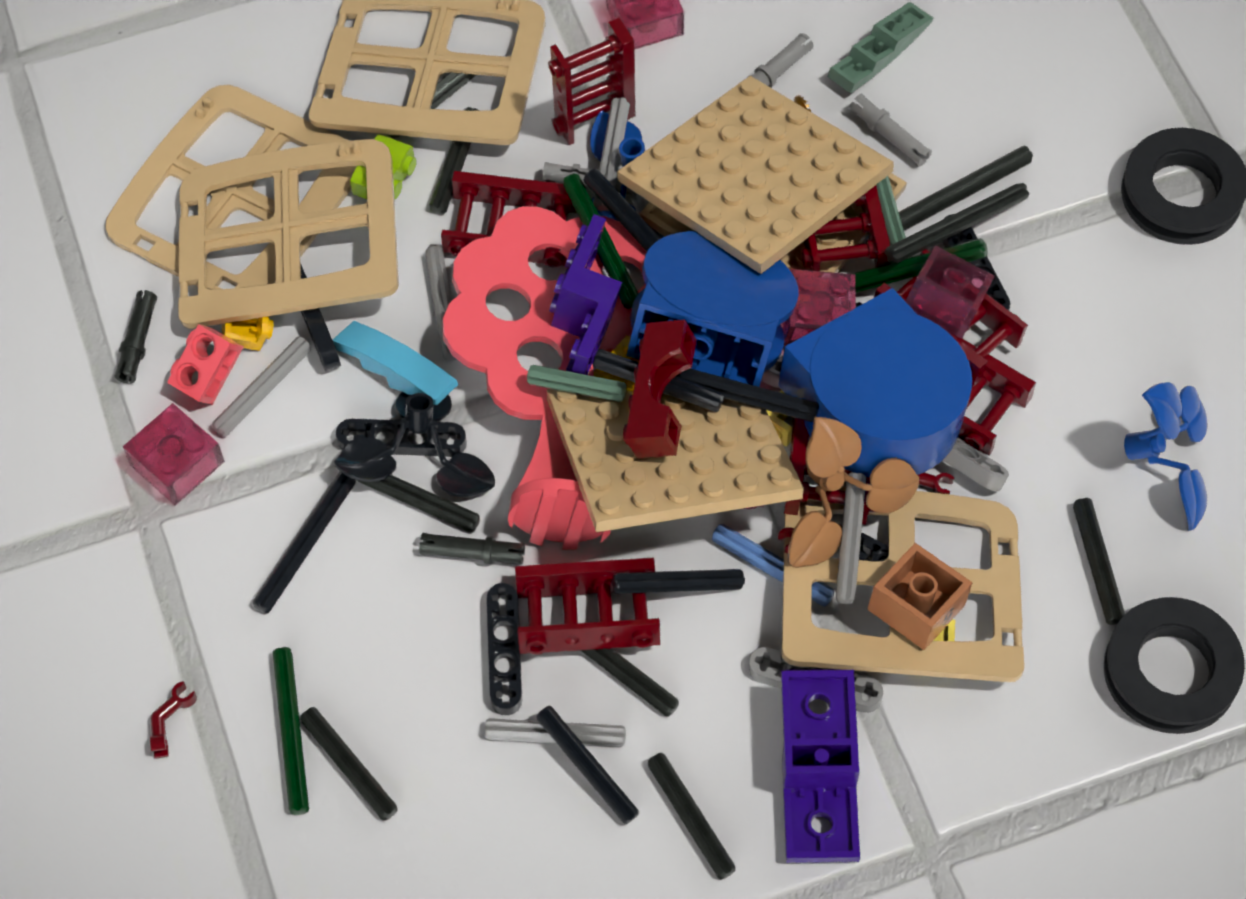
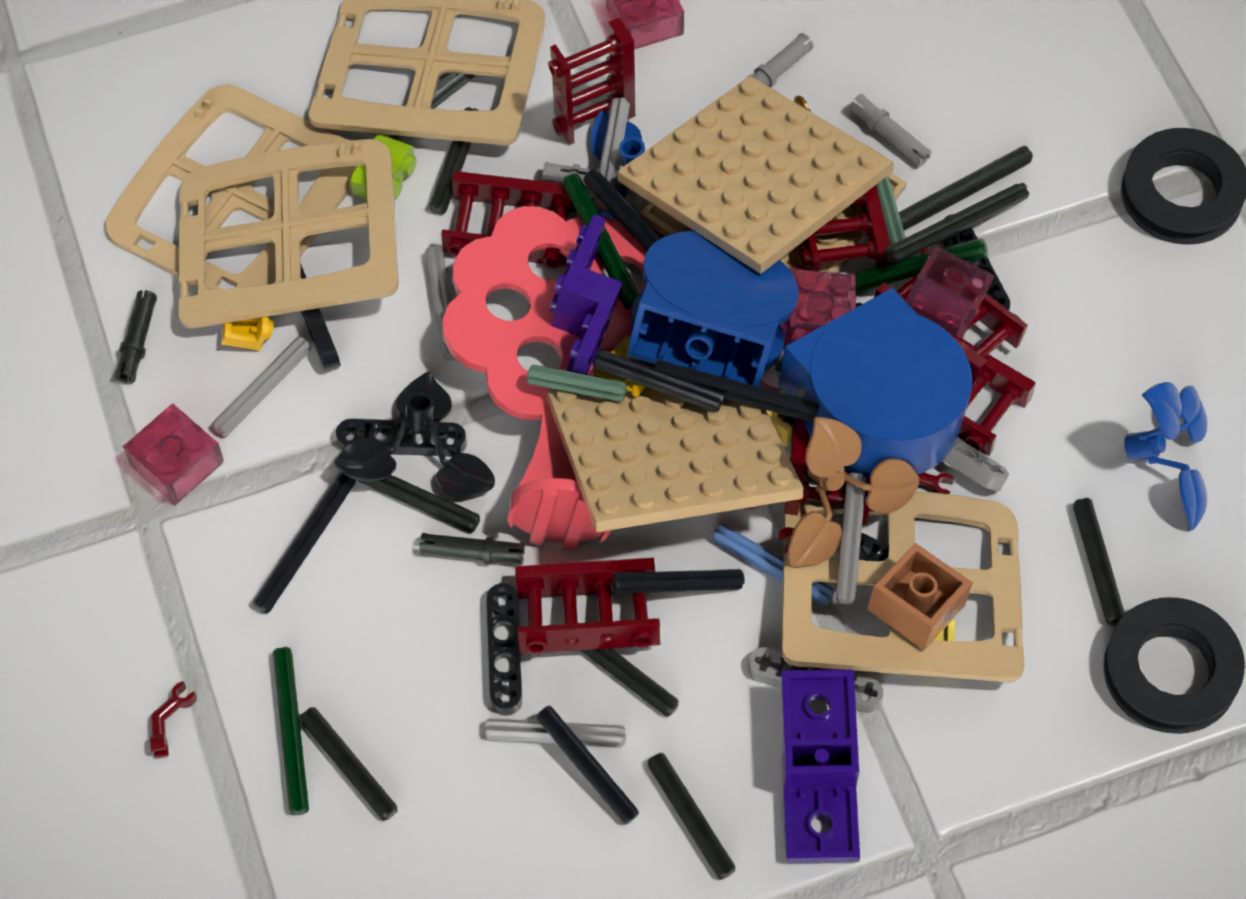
(211, 368): coral brick -> none
(394, 360): medium azure slope -> none
(665, 353): dark red arch -> none
(881, 47): sand green slope -> none

